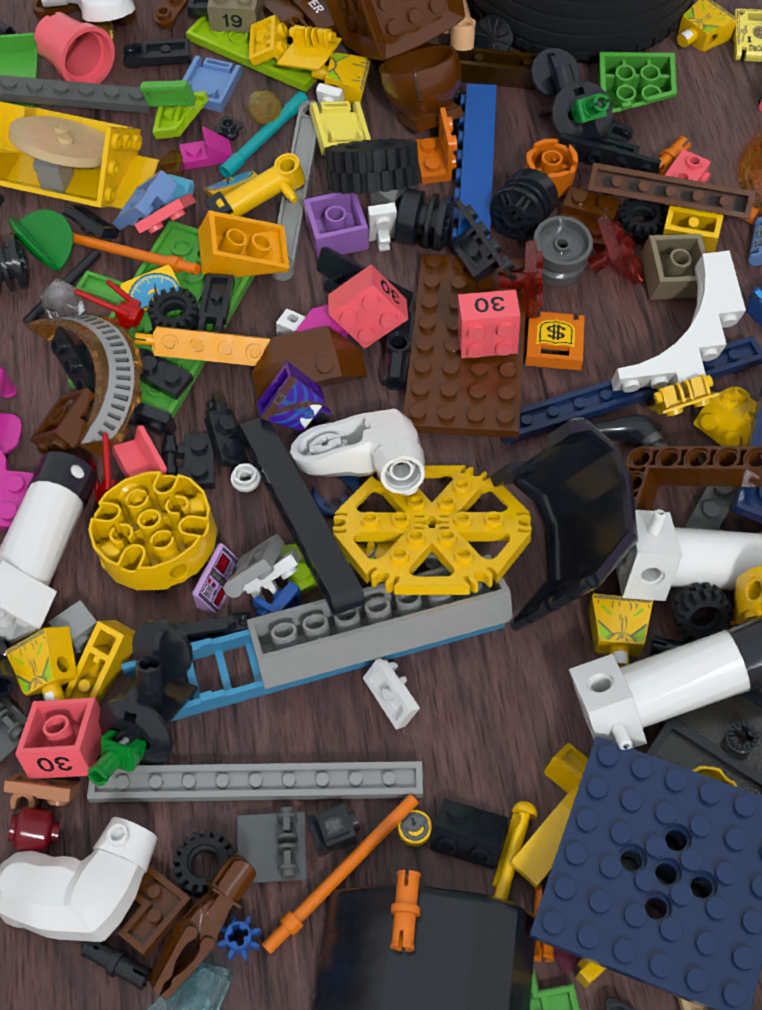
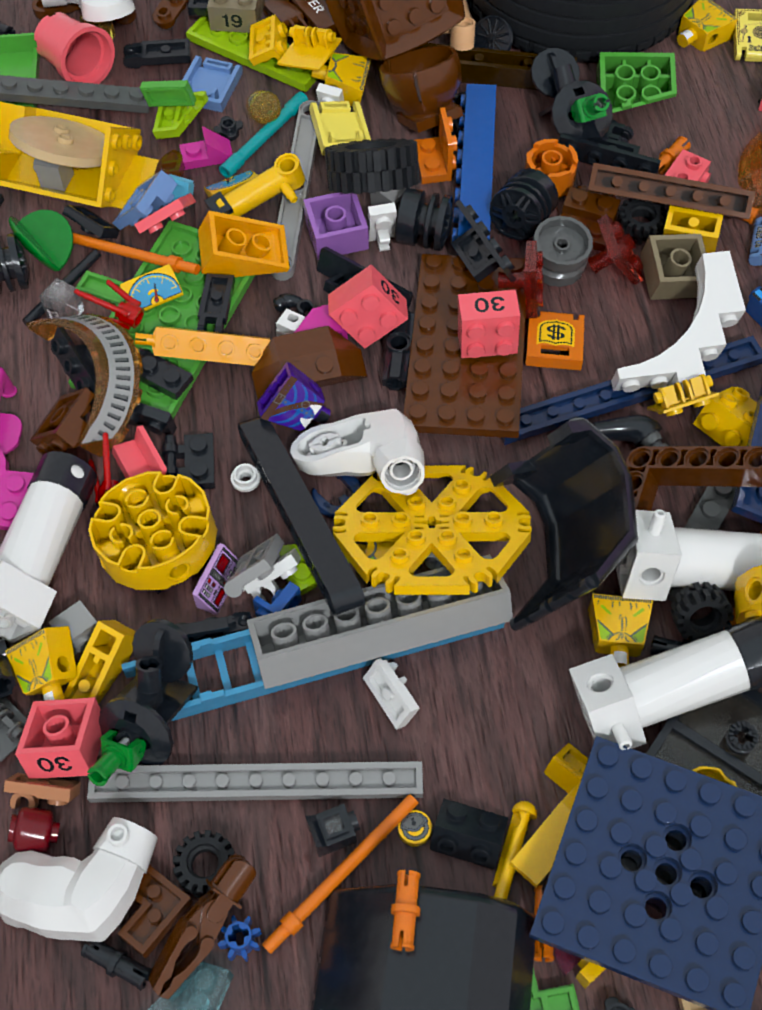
(174, 301): black tyre -> none
(224, 433): black hinge -> none
(274, 845): dark grey hinge -> none
(290, 301): none -> black arm

